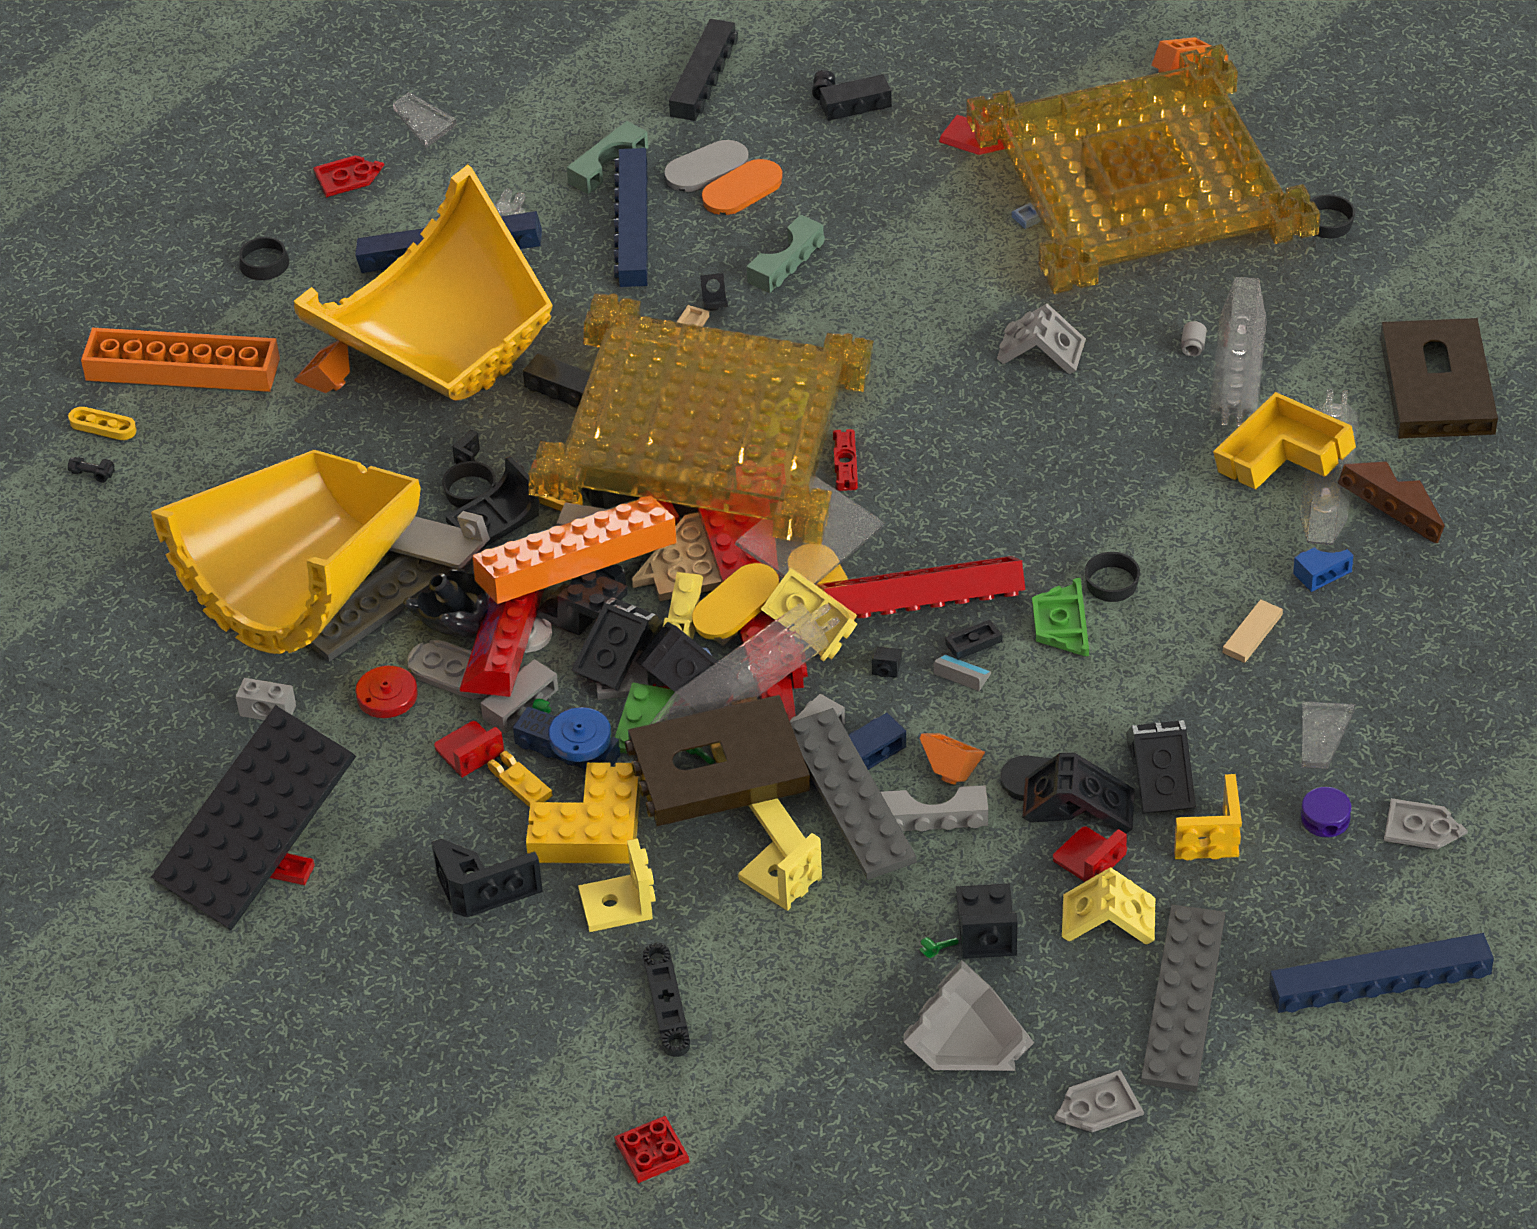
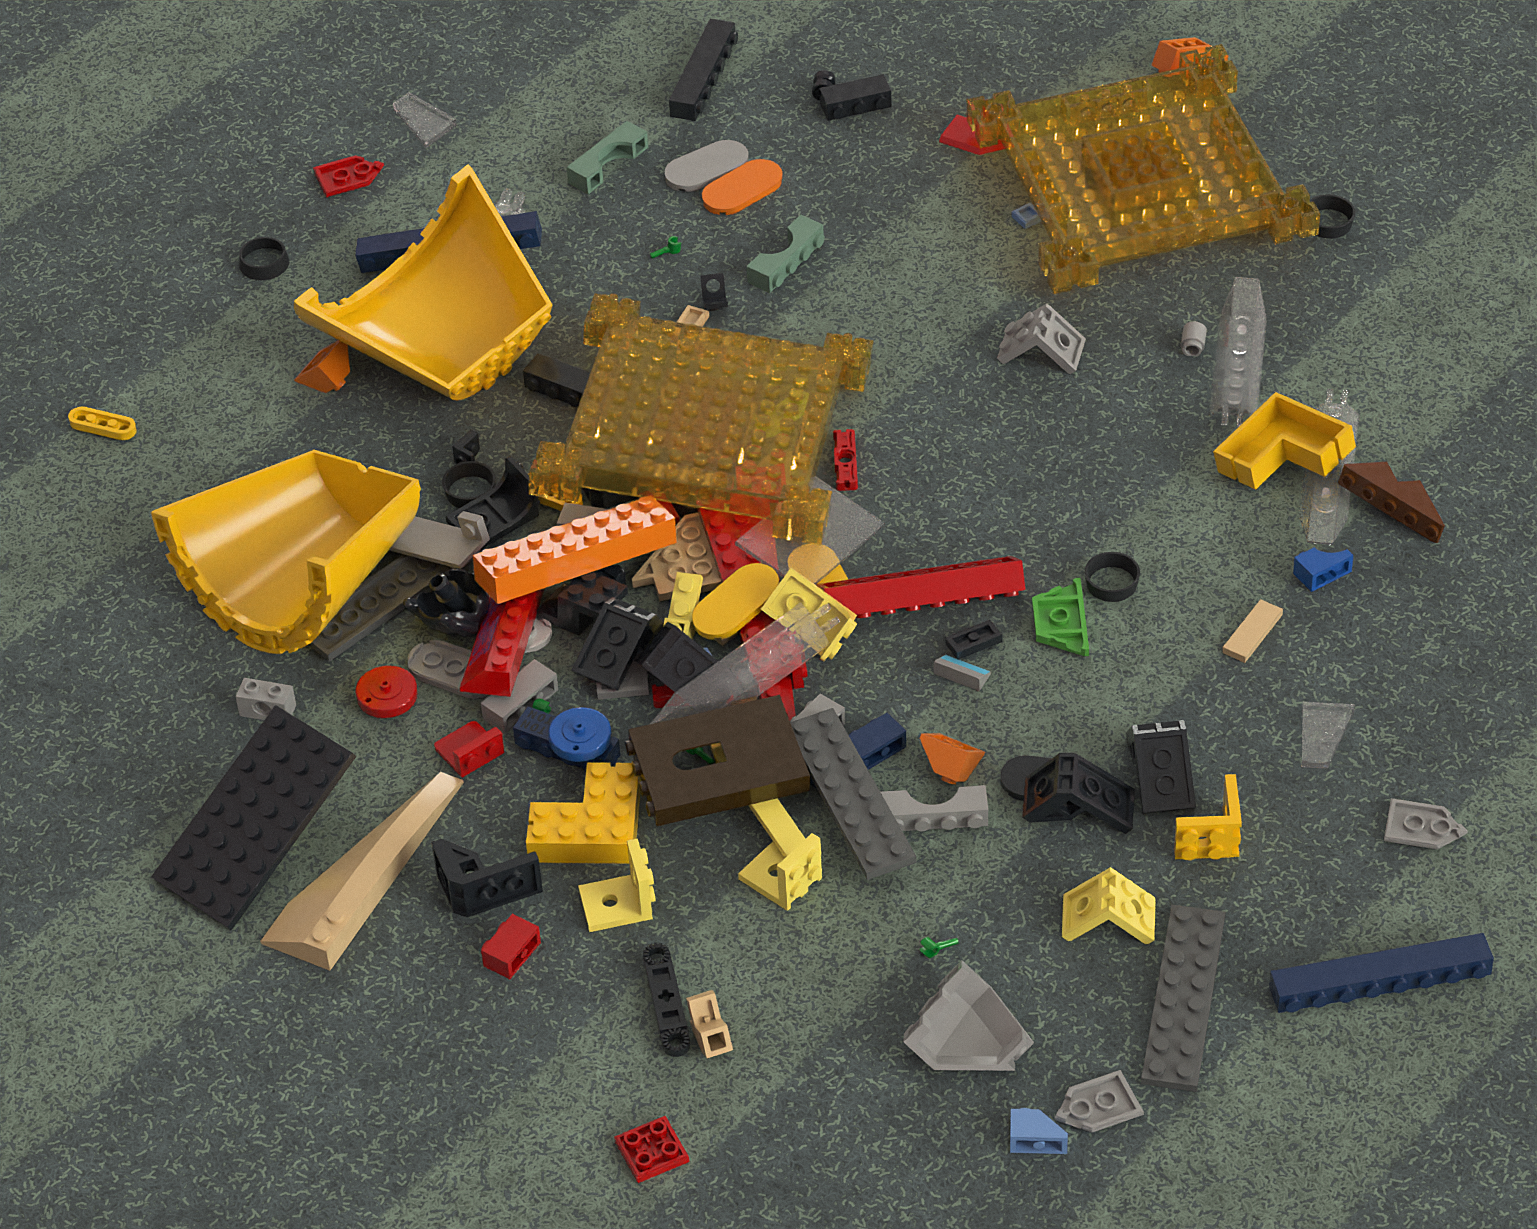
(101, 472): black bar -> none
(180, 359): orange brick -> none
(294, 869): red plate -> none
(336, 904): none -> tan wedge
(510, 946): none -> red brick
(520, 780): yellow hinge -> none
(632, 220): dark blue brick -> none
(640, 709): bright green wing -> none
(673, 247): none -> green hand
(707, 1024): none -> tan brick
(886, 662): black bracket -> none
(986, 921): black bracket -> none
(1036, 1133): none -> medium blue slope
(1090, 853): red bracket -> none
(1326, 812): dark purple head -> none
(1438, 402): dark brown panel -> none

